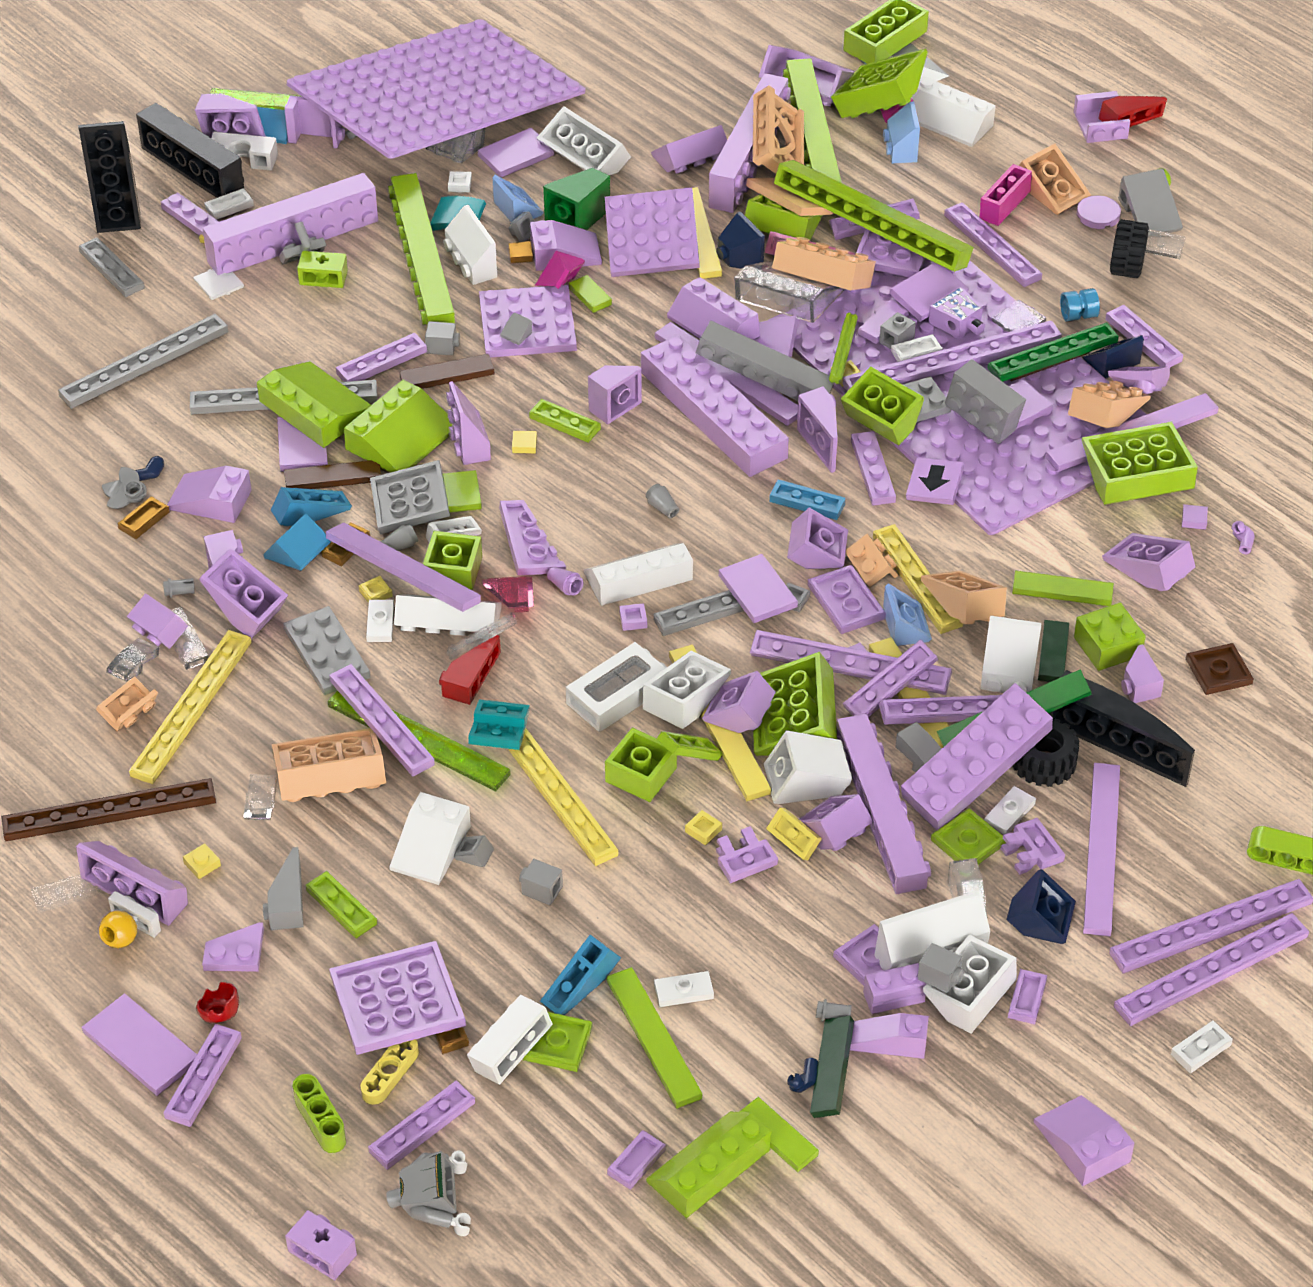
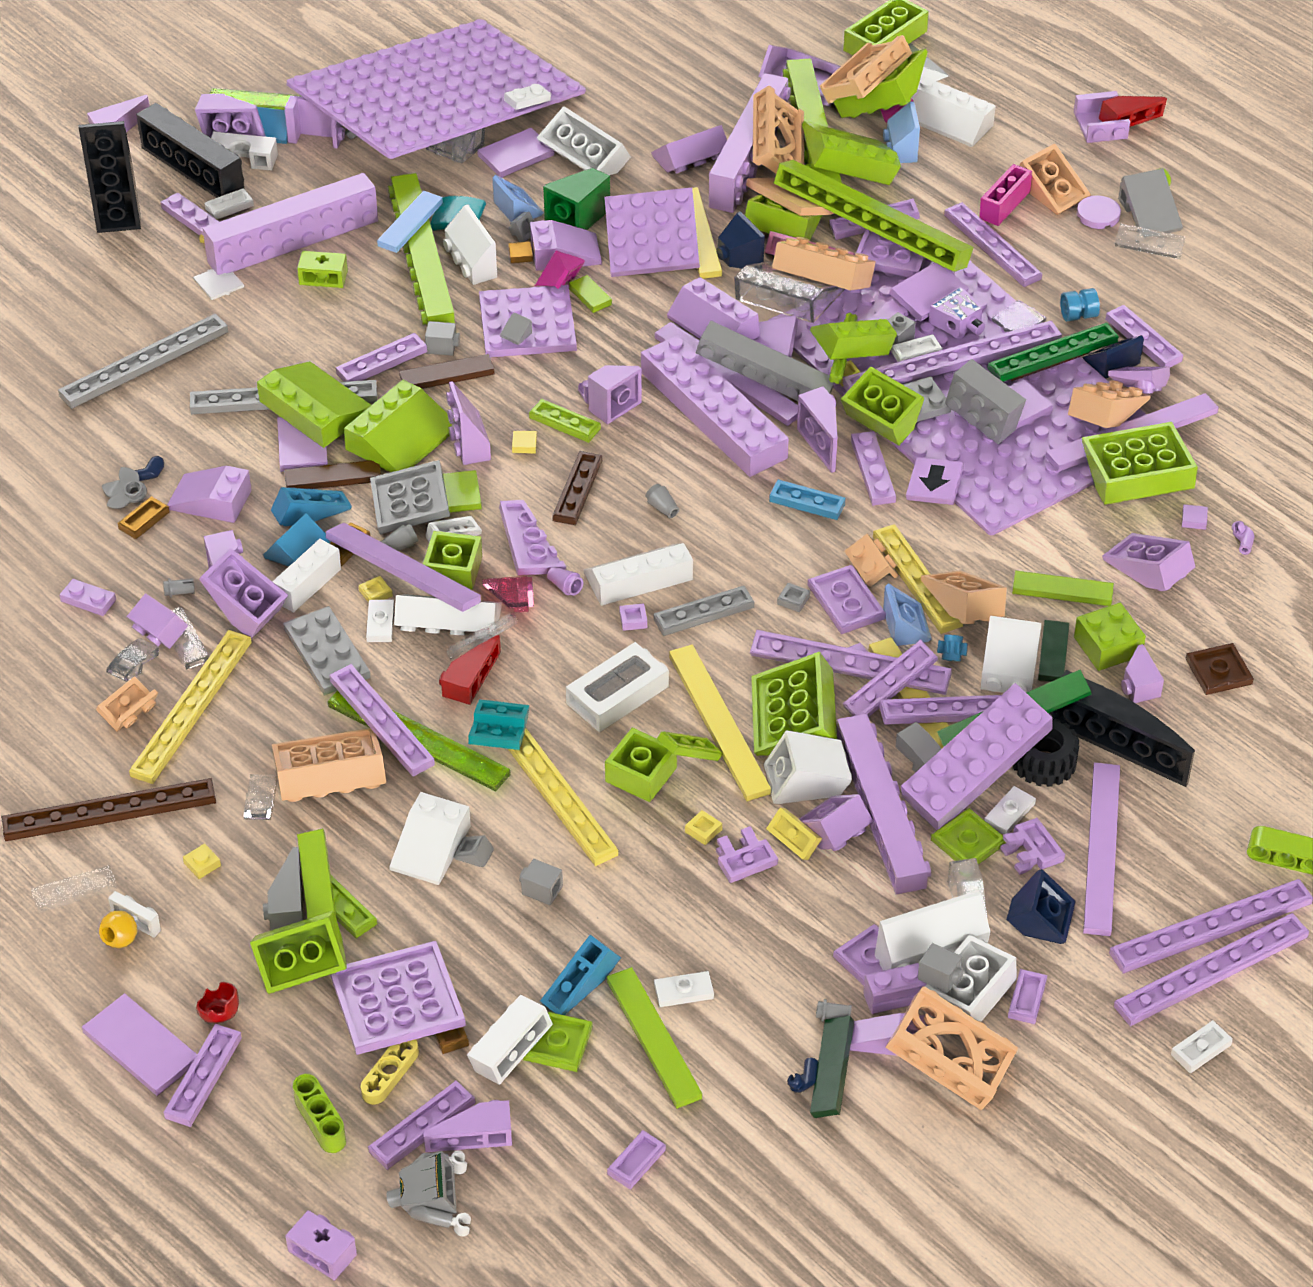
(87, 597): none -> lavender plate
(111, 267): light grey tile -> none
(123, 111): none -> lavender slope
(126, 875): lavender slope -> none
(235, 950): lavender wing -> none
(292, 252): light grey plate -> none
(299, 952): none -> lime slope
(308, 574): none -> white brick
(316, 873): none -> lime tile
(410, 221): none -> light blue tile
(459, 181): white plate -> none
(477, 1127): none -> lavender slope
(527, 96): none -> white plate
(577, 488): none -> reddish brown tile
(583, 390): none -> lavender tile
(684, 689): white slope -> none
(711, 1161): lime slope -> none
(740, 703): lavender slope -> none
(758, 588): lavender tile -> none
(784, 1138): lime tile -> none
(817, 541): lavender slope -> none
(851, 154): none -> lime slope
(855, 338): none -> lime slope
(865, 69): none -> light nougat fence
(952, 648): none -> dark azure gear
(975, 1036): none -> light nougat fence
(1086, 1139): lavender slope -> none
(1129, 248): black tyre -> none

